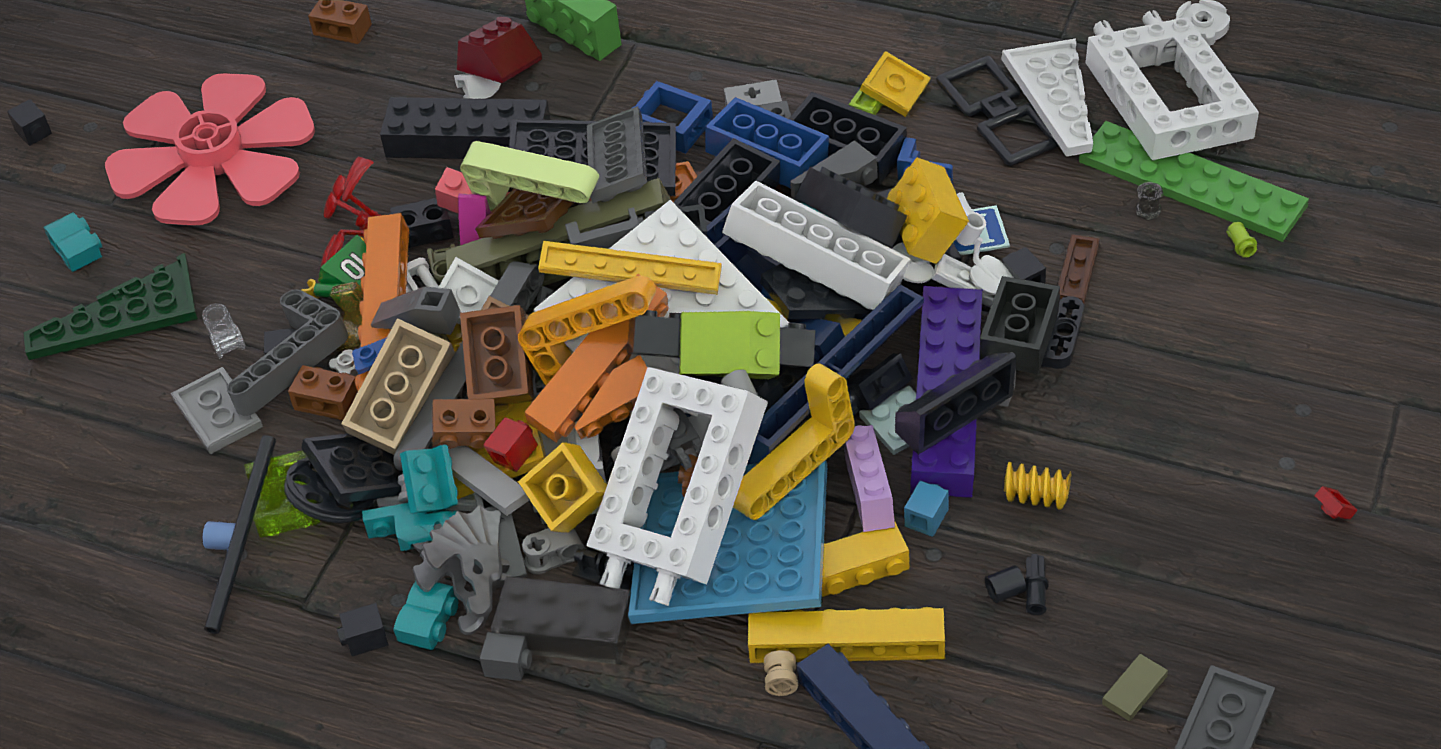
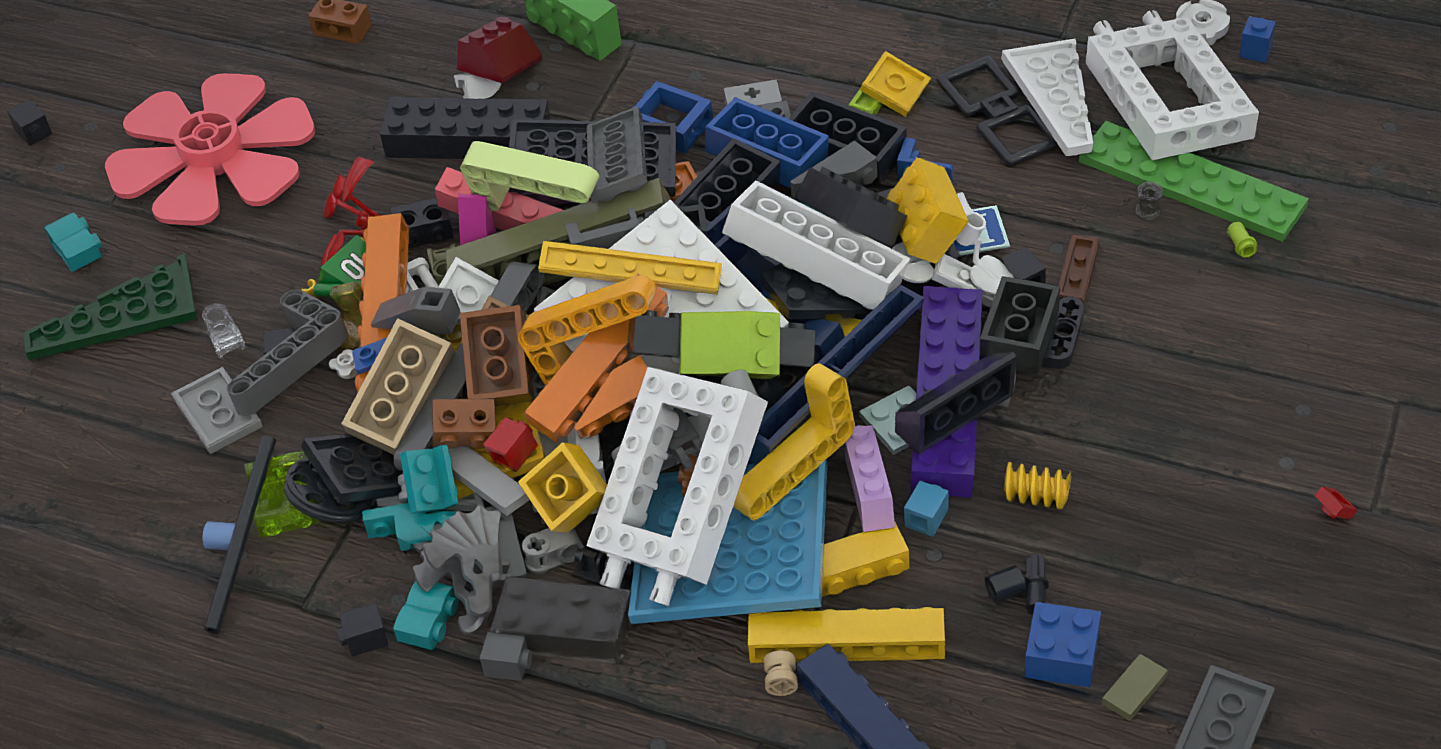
(322, 392): dark orange brick -> none
(523, 213): reddish brown plate -> none
(873, 386): black plate -> none
(1062, 644): none -> blue brick
(1257, 39): none -> blue brick

